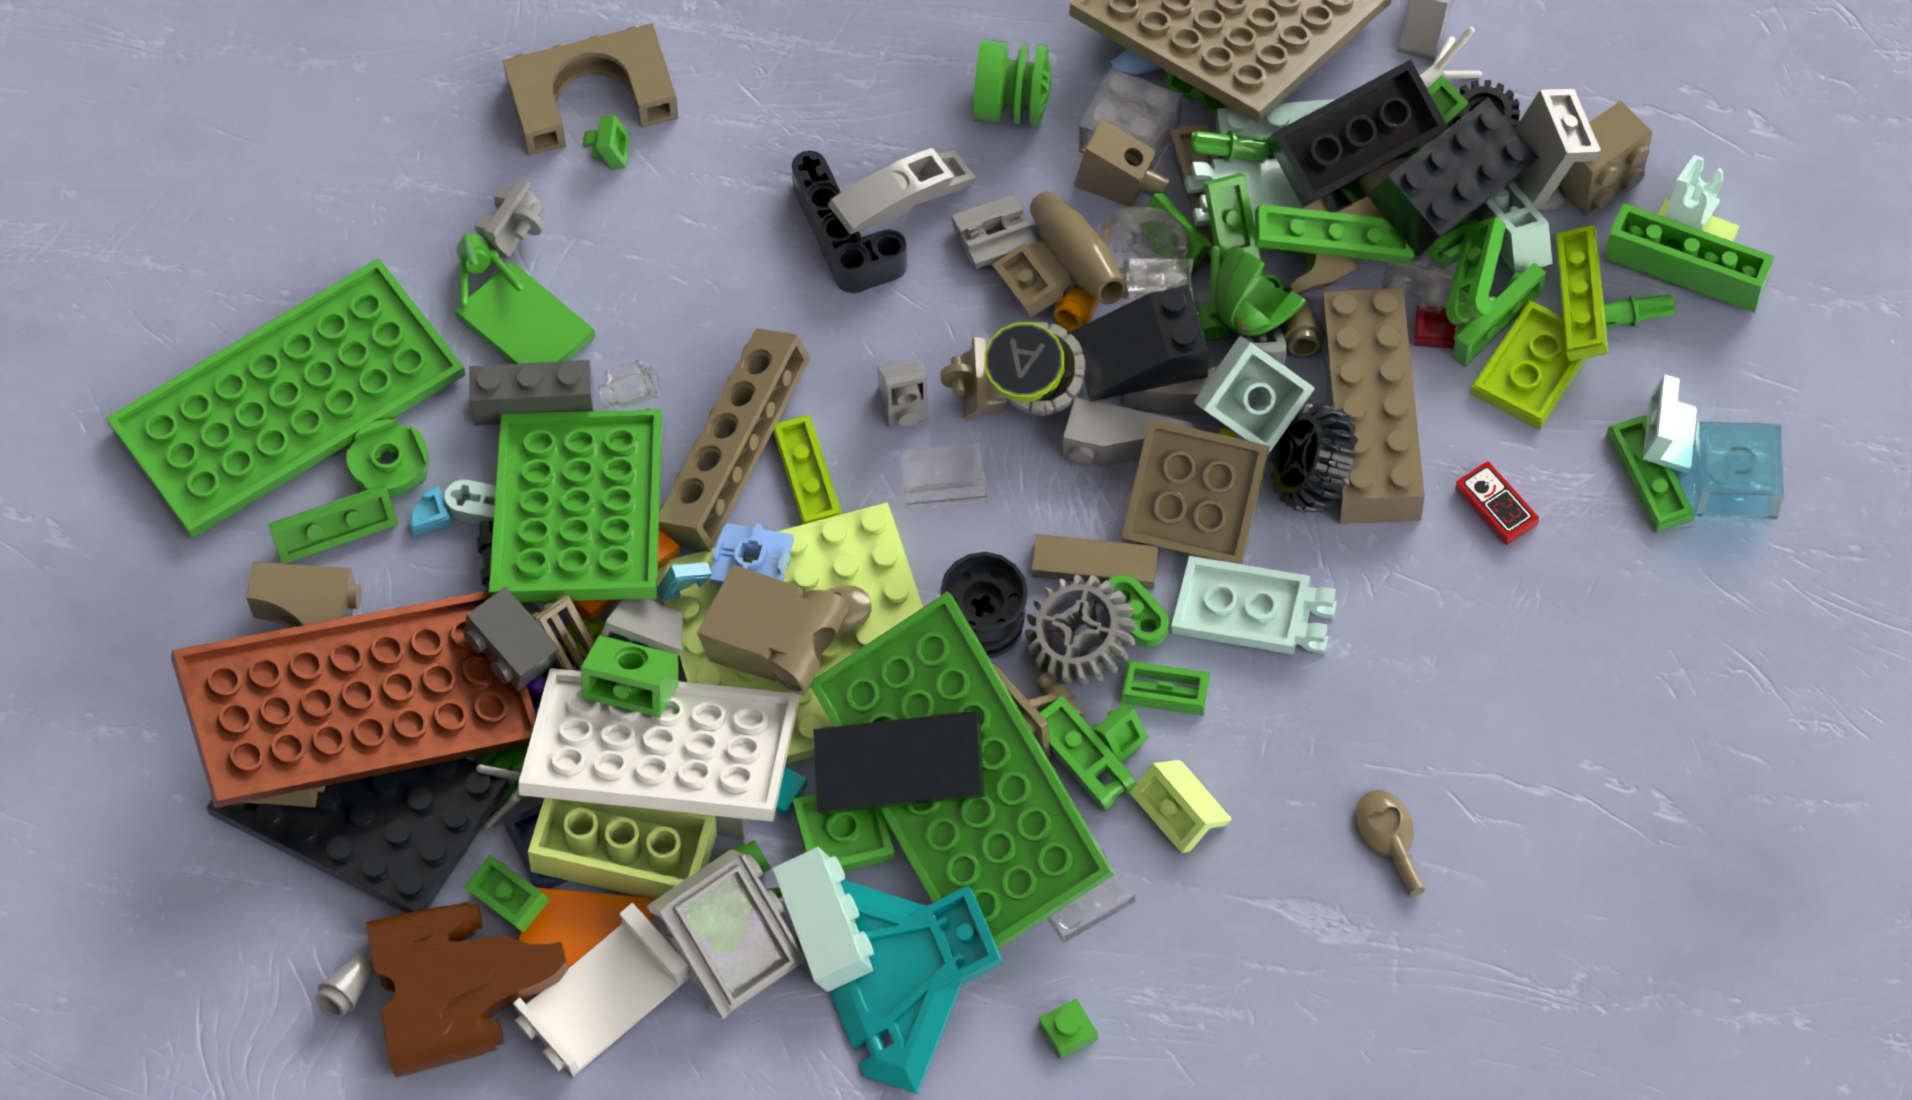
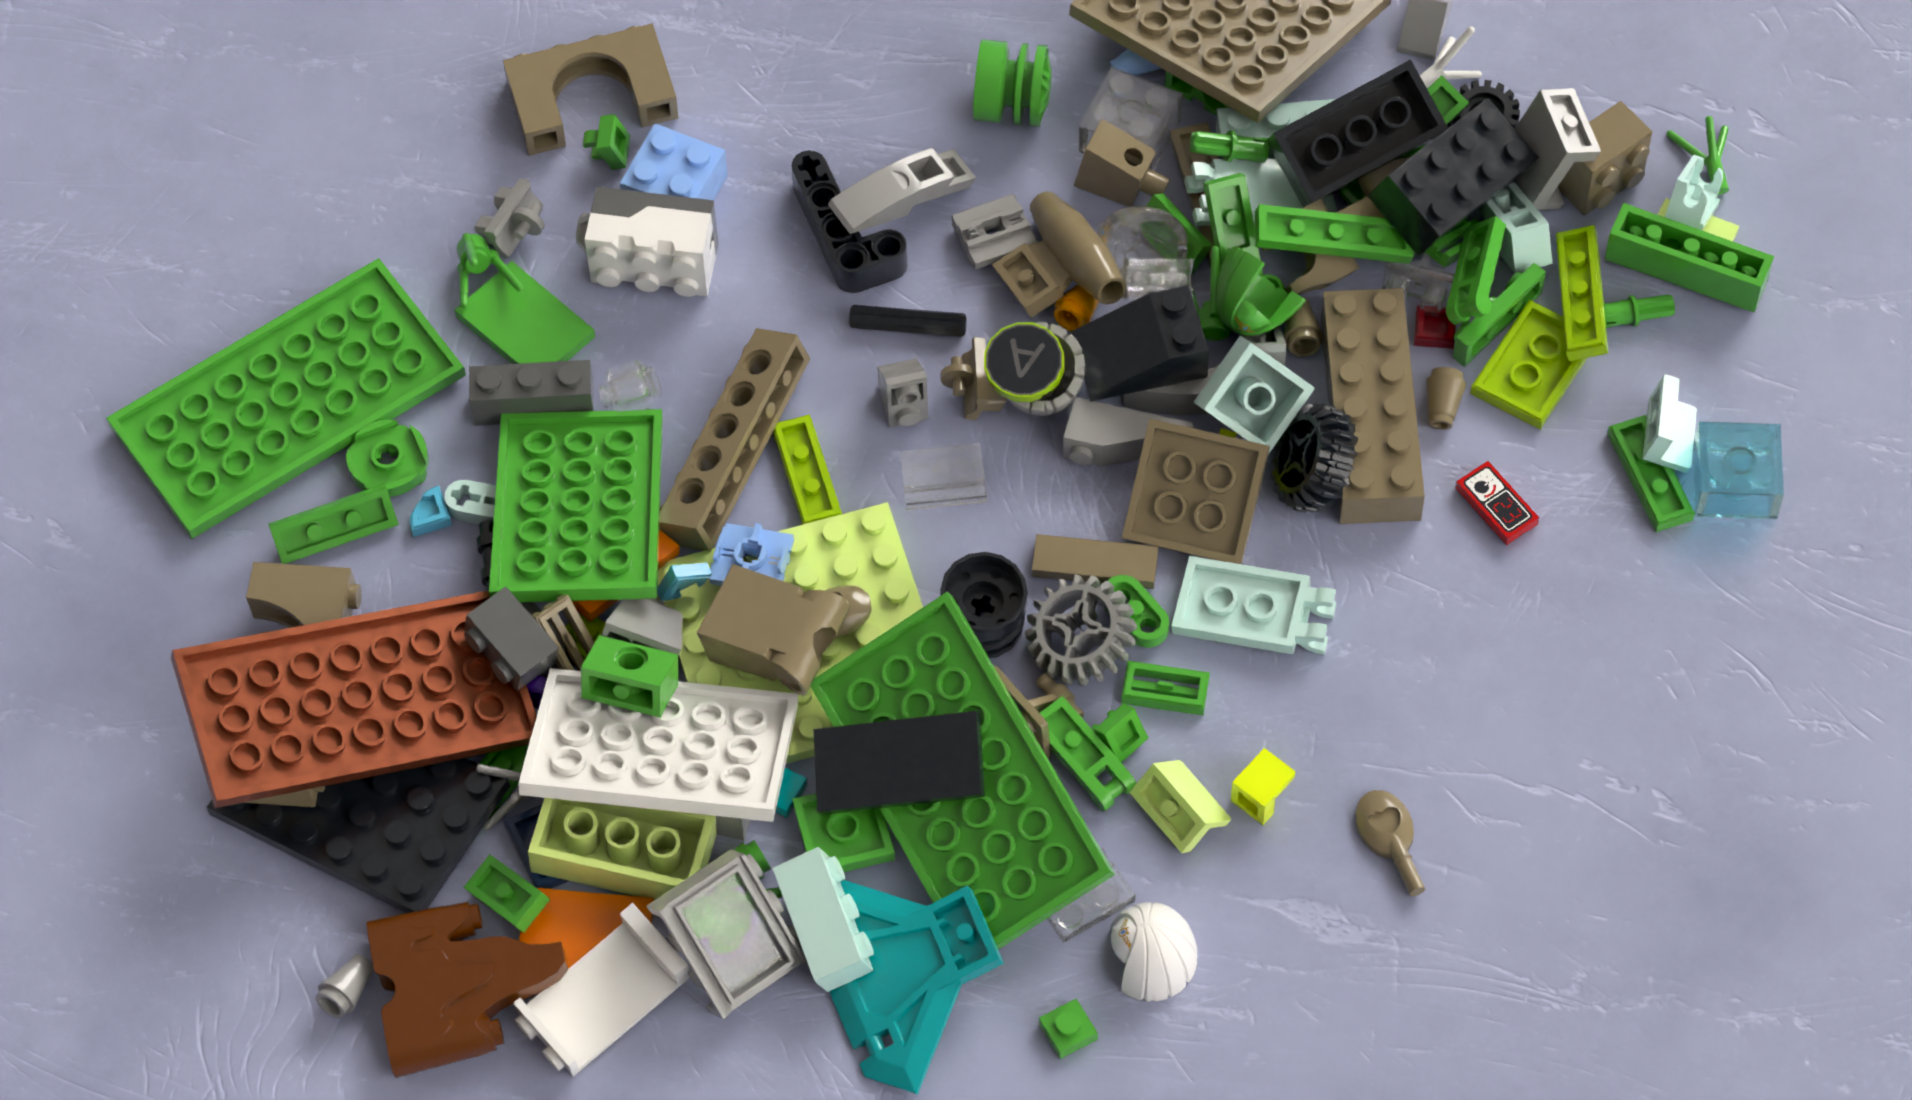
(649, 240): none -> white piece
(676, 166): none -> light blue brick
(907, 320): none -> black axle
(1155, 949): none -> white hair
(1260, 785): none -> neon yellow panel
(1444, 396): none -> dark tan cone
(1713, 160): none -> bright green plant

